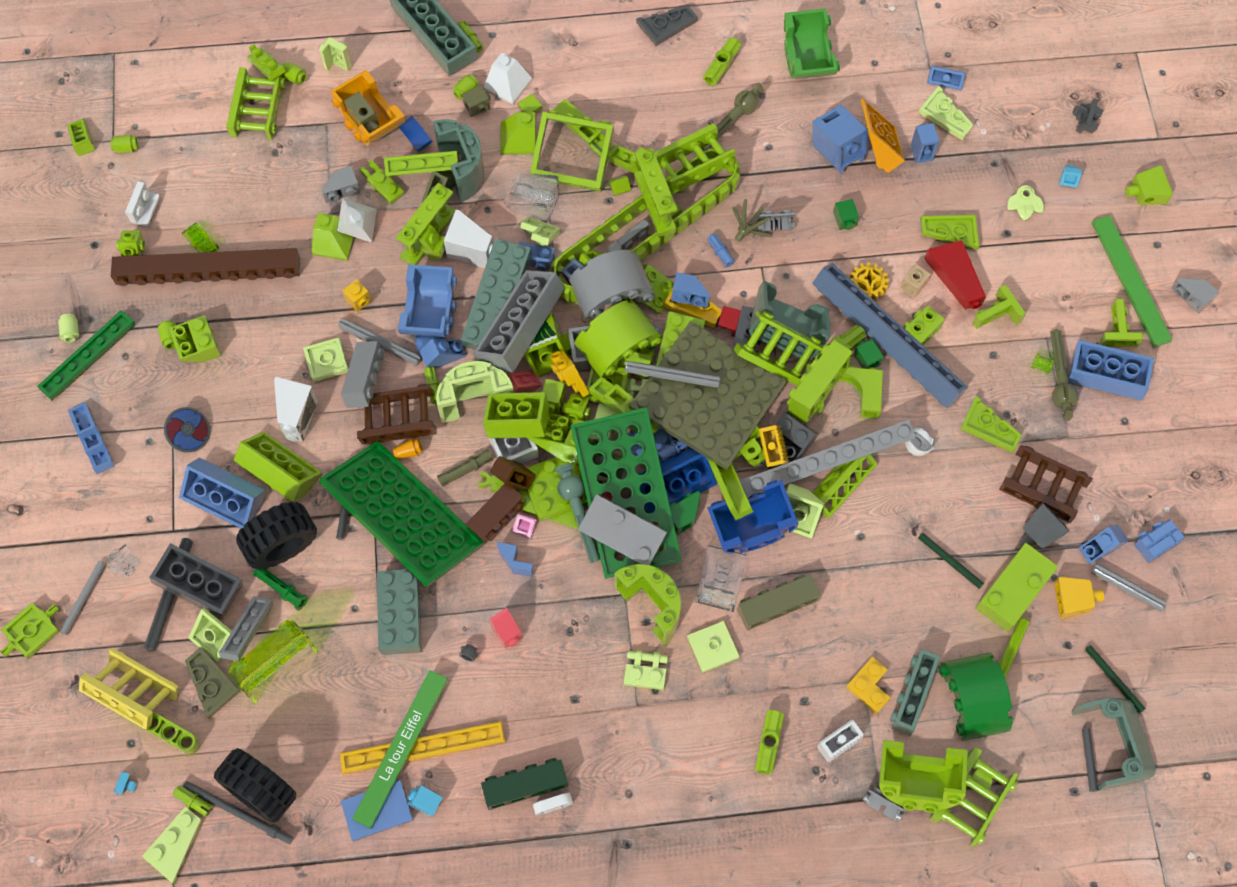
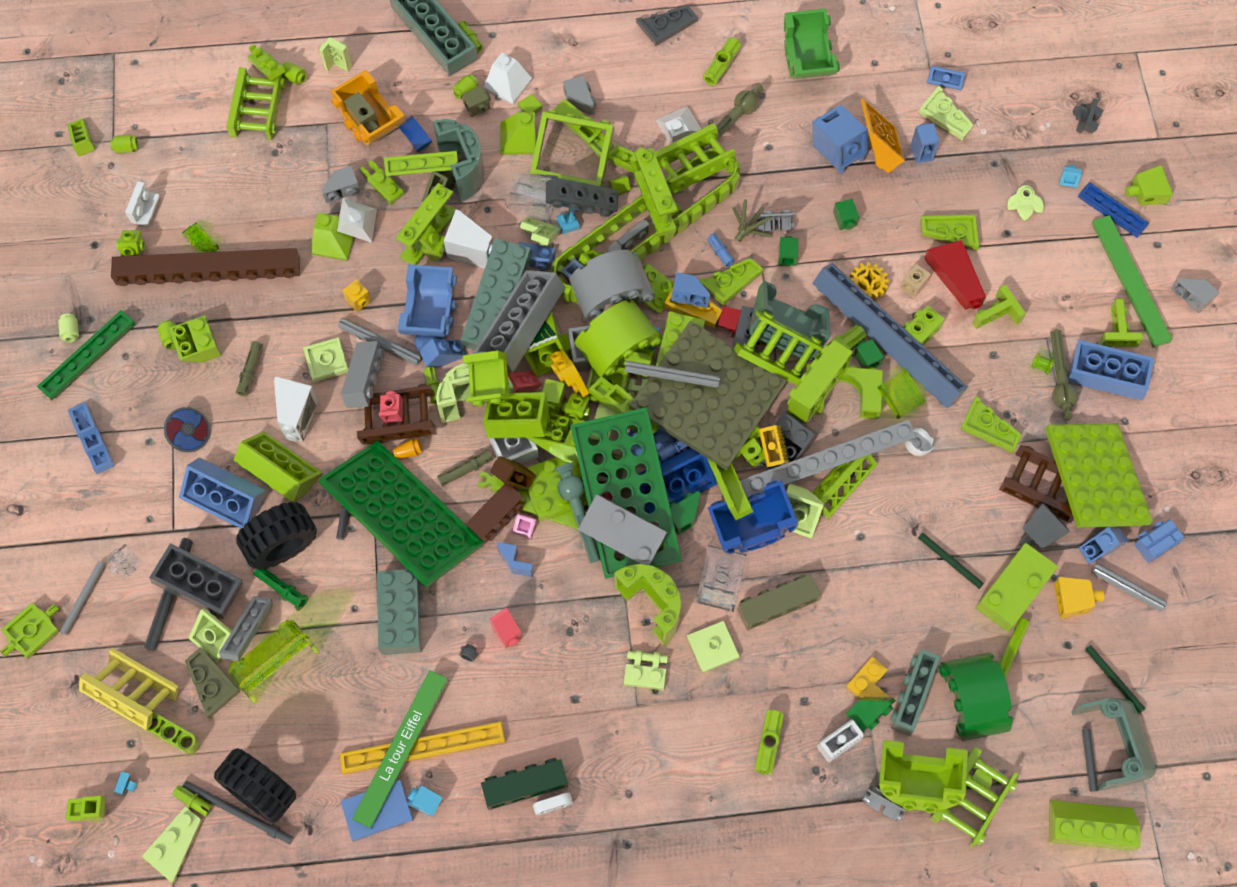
(86, 809): none -> lime brick
(247, 375): none -> olive pin
(393, 412): none -> coral brick
(487, 377): none -> lime panel
(568, 222): none -> medium azure tile
(578, 94): none -> light grey slope
(581, 197): none -> dark grey brick
(678, 124): none -> white slope
(729, 283): none -> lime wing
(788, 251): none -> green brick
(868, 710): none -> green slope
(901, 394): none -> clear neon green tile
(1093, 825): none -> lime slope
(1098, 475): none -> lime plate
(1109, 206): none -> blue tile

